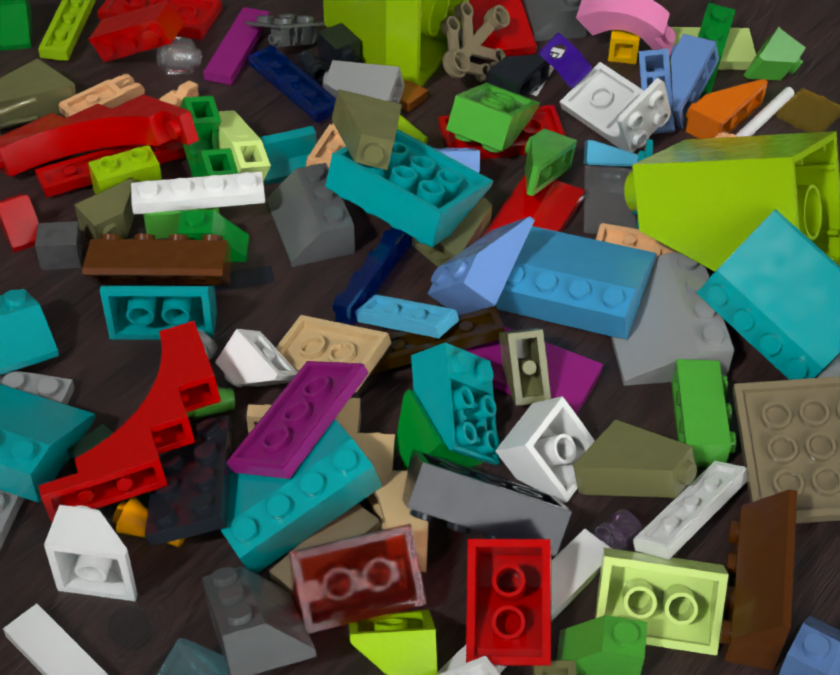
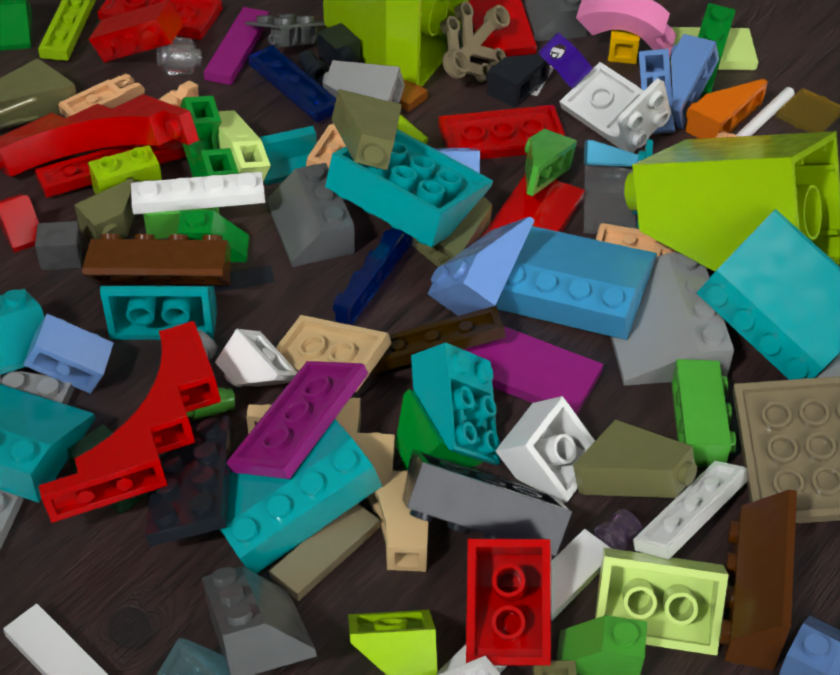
(68, 353): none -> medium blue brick
(88, 555): white slope -> none
(132, 518): light orange cone -> none
(356, 578): clear red slope -> none
(407, 316): medium azure tile -> none
(490, 116): bright green slope -> none
(525, 365): olive slope -> none
(776, 57): bright green slope -> none

